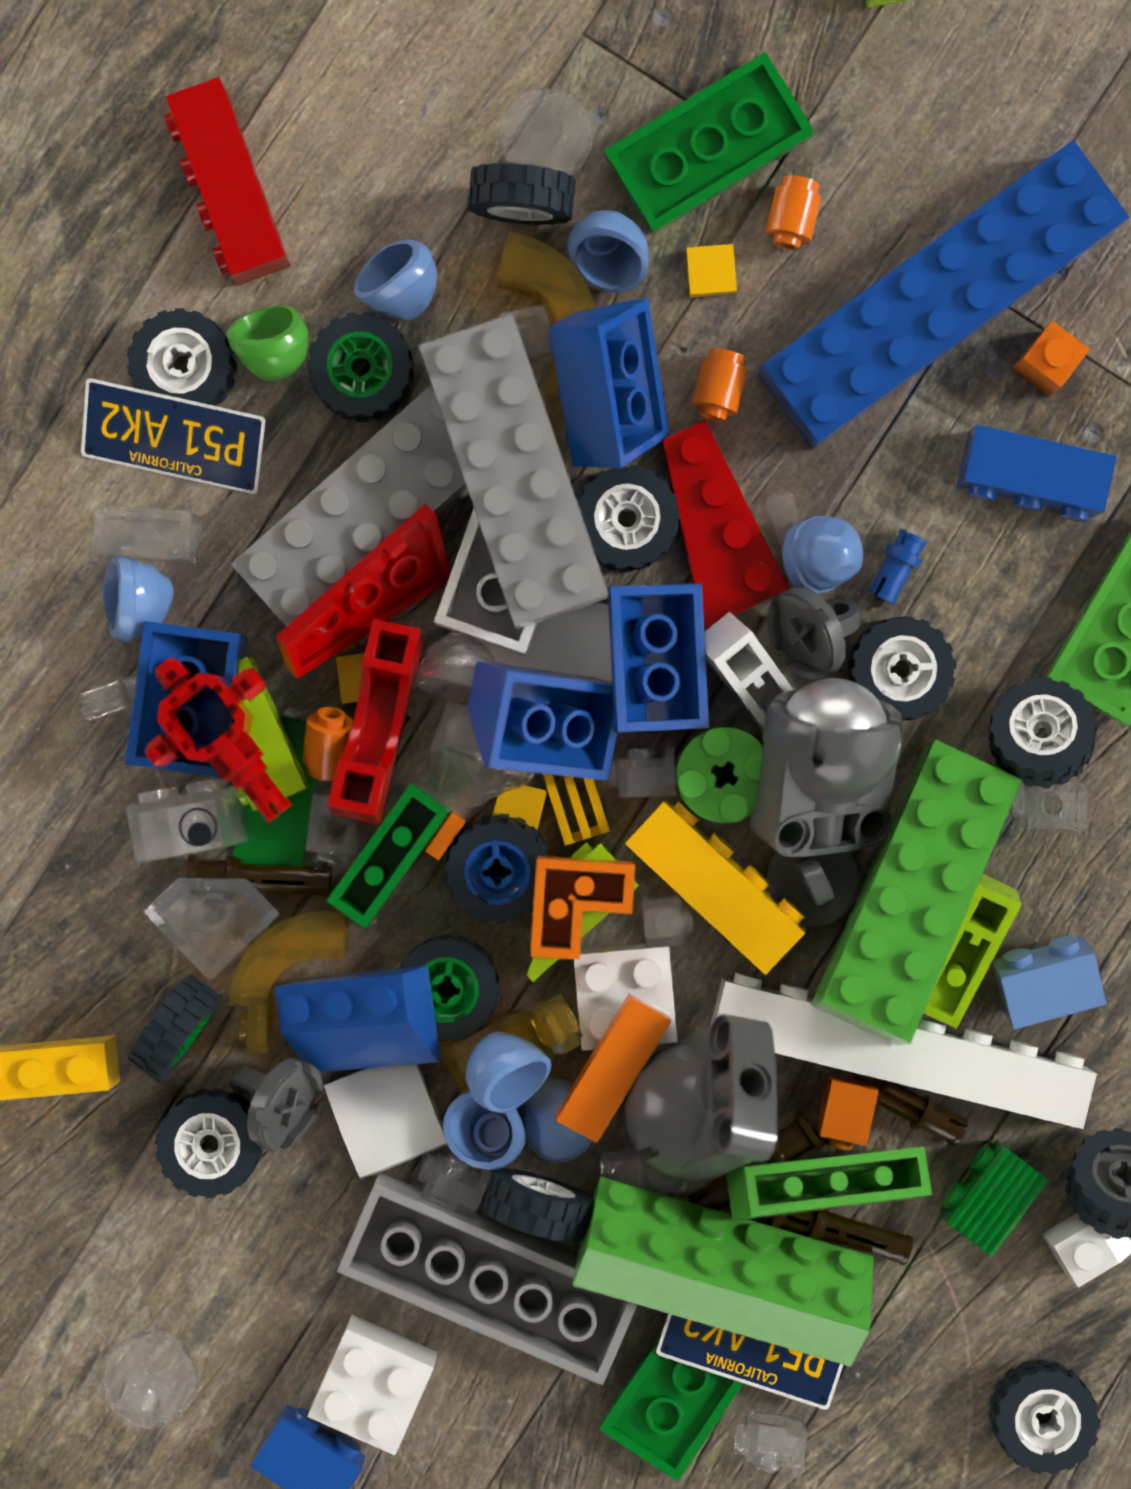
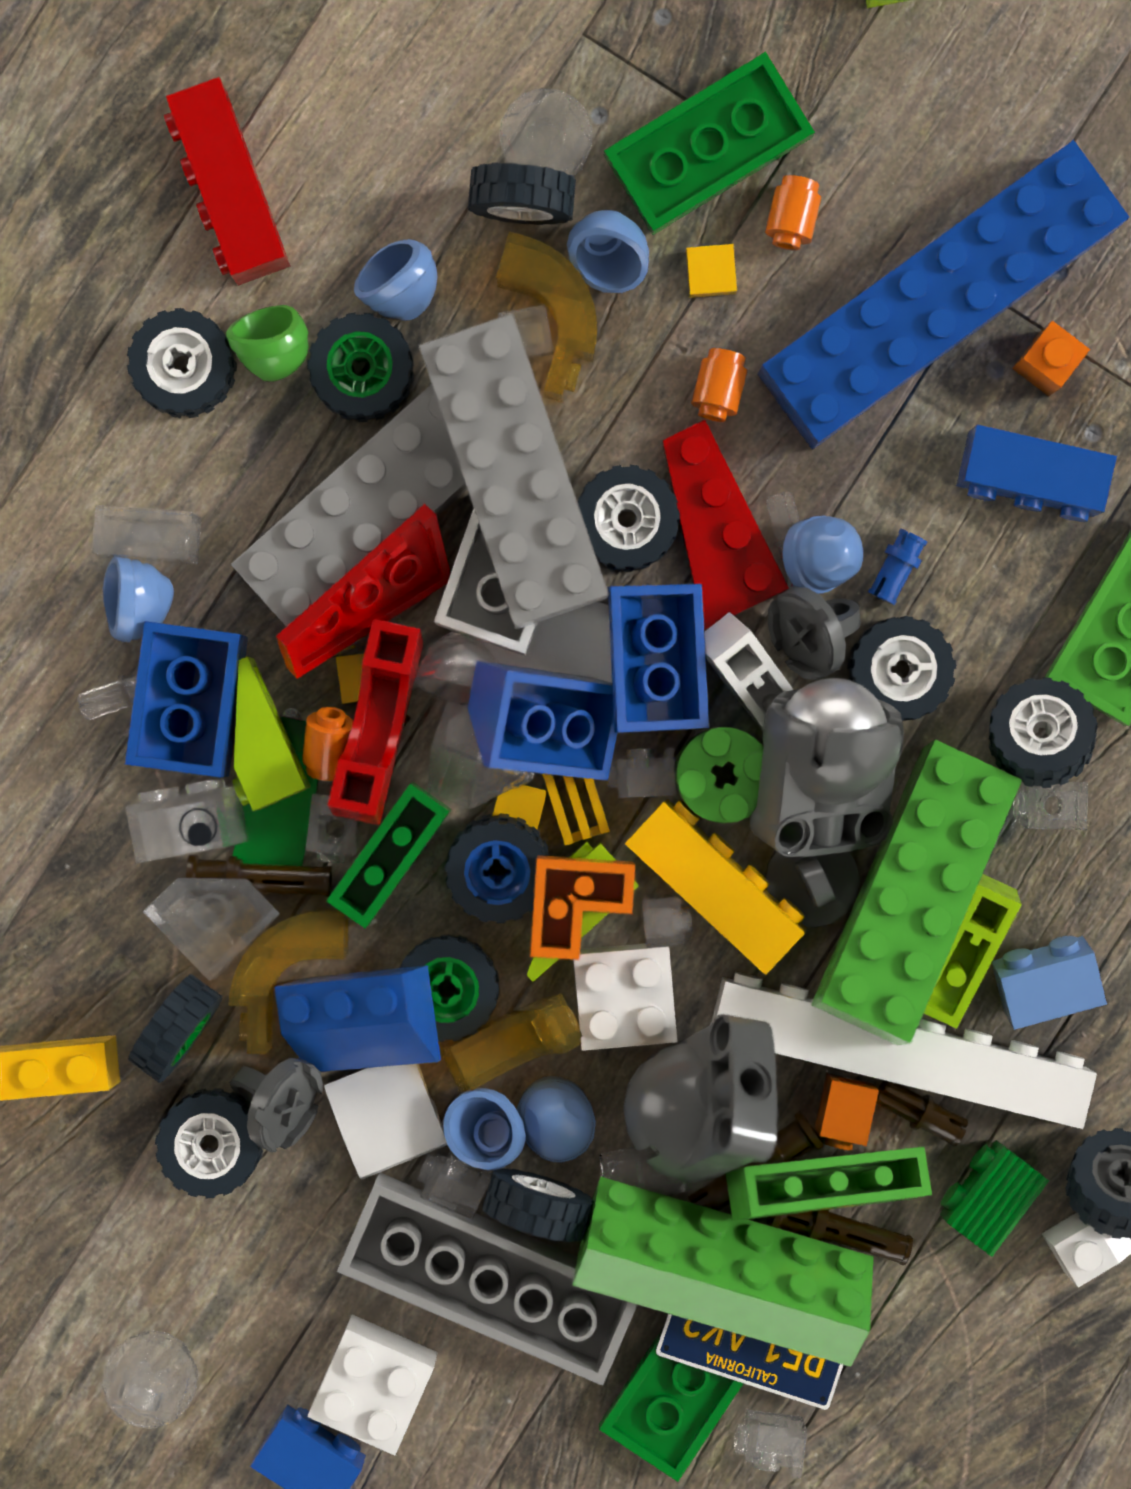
(172, 436): dark blue sticker -> none
(233, 753): red piece -> none
(445, 835): orange tile -> none
(505, 1071): medium blue hat -> none
(609, 383): blue slope -> none
(612, 1068): orange tile -> none
(1044, 1389): black wheel -> none

